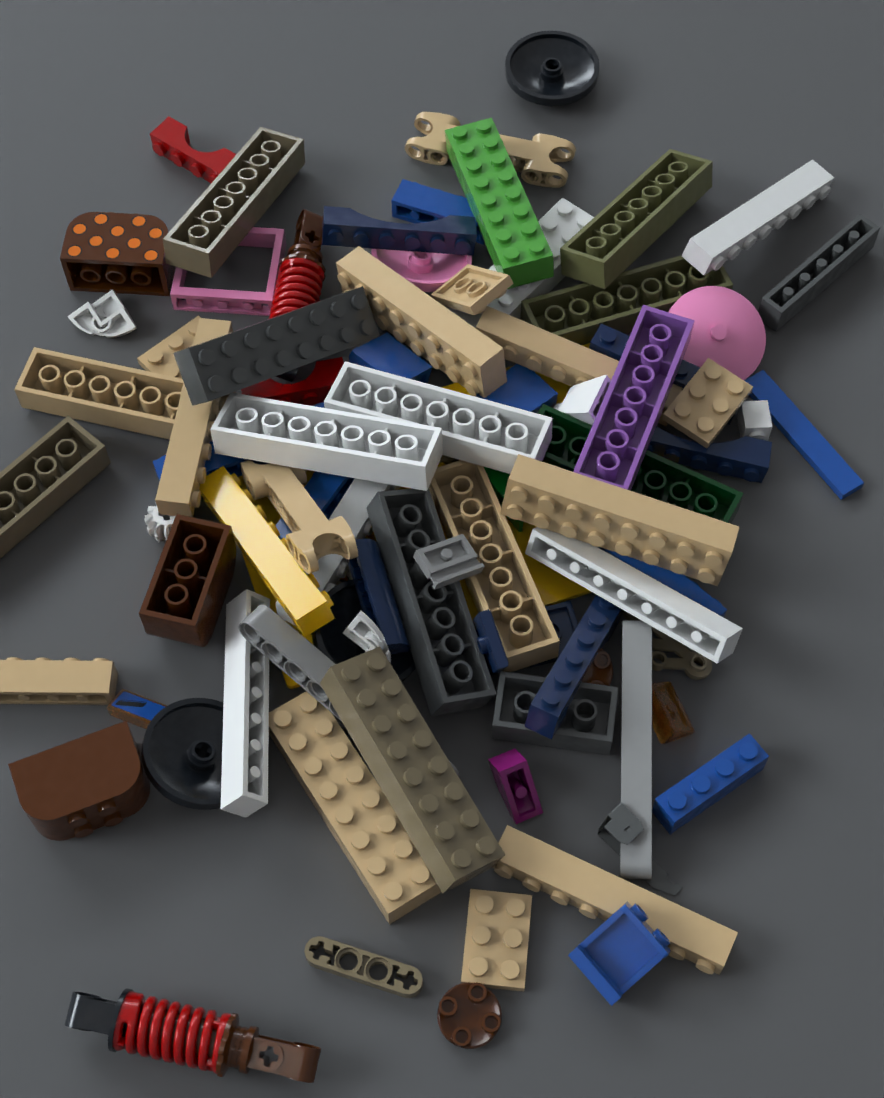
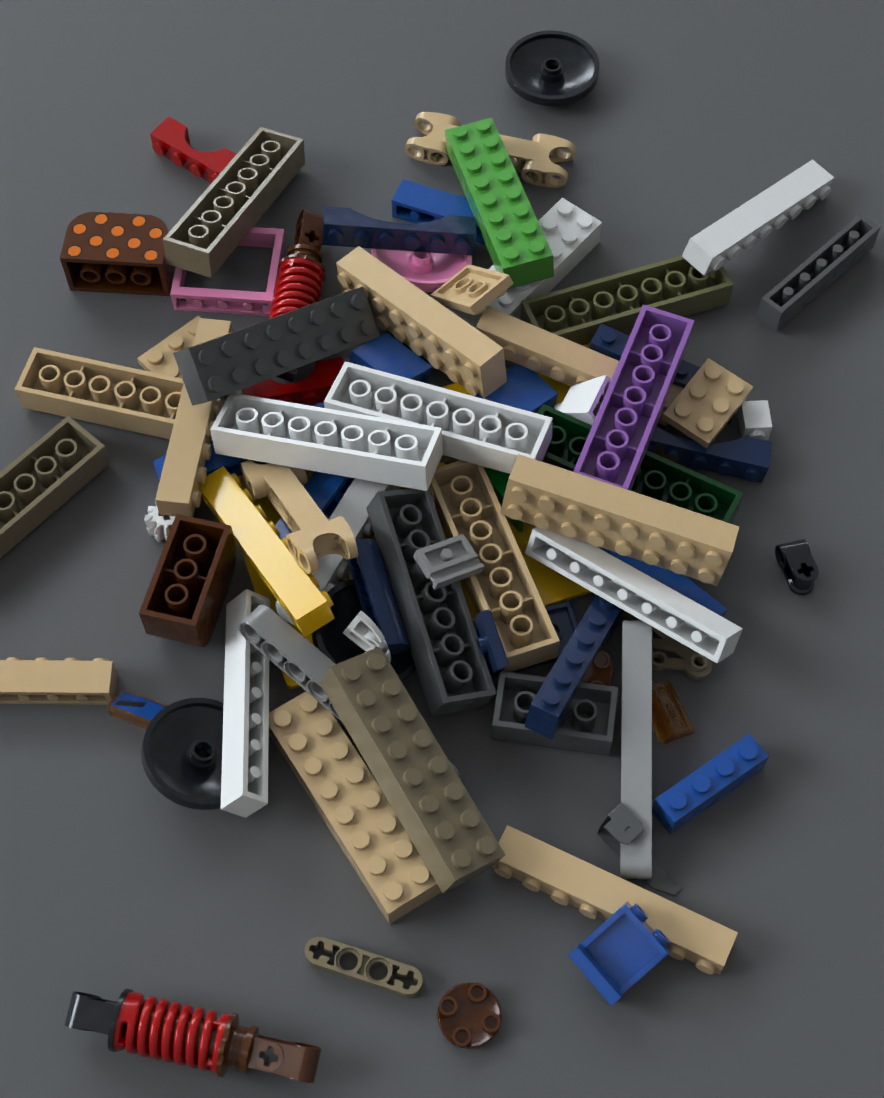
(82, 783): reddish brown brick -> none
(104, 317): white brick -> none
(497, 939): tan plate -> none
(516, 785): magenta slope -> none
(636, 218): olive brick -> none
(724, 329): bright pink dish -> none
(797, 565): none -> black piece
(805, 437): blue tile -> none

